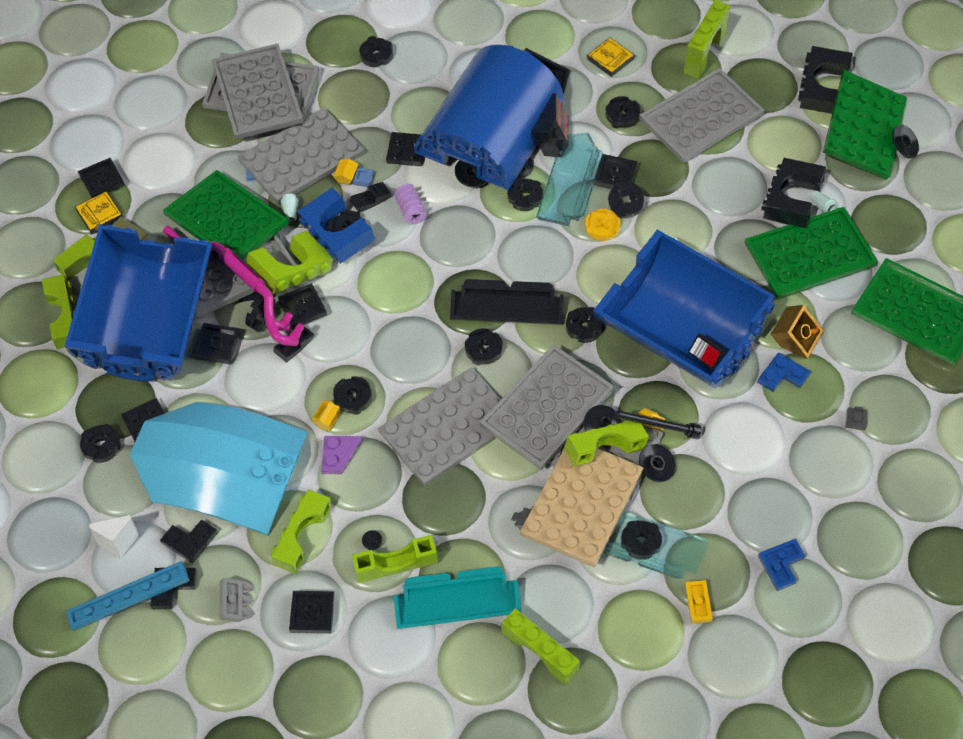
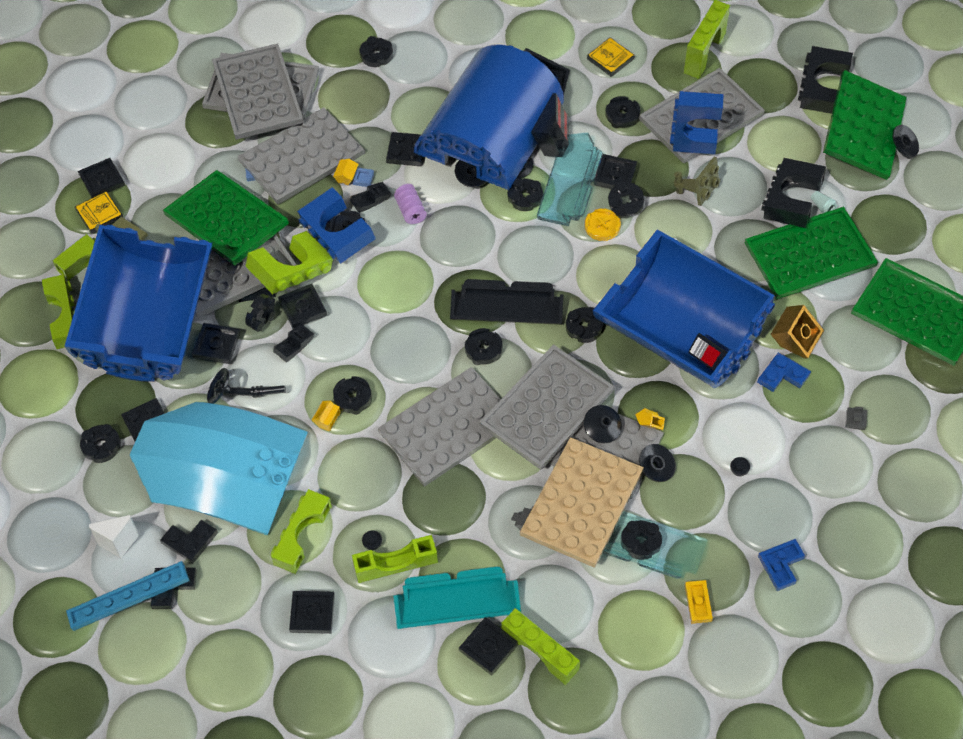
(221, 386): none -> black dish
(232, 600): light grey plate -> none
(258, 286): dark pink piece -> none
(290, 205): light aqua cone -> none
(338, 452): medium lavender wing -> none
(488, 646): none -> black plate
(626, 436): lime arch -> none
(691, 107): none -> blue arch
(692, 430): black piece -> none
(703, 184): none -> olive plate
(740, 466): none -> black plate

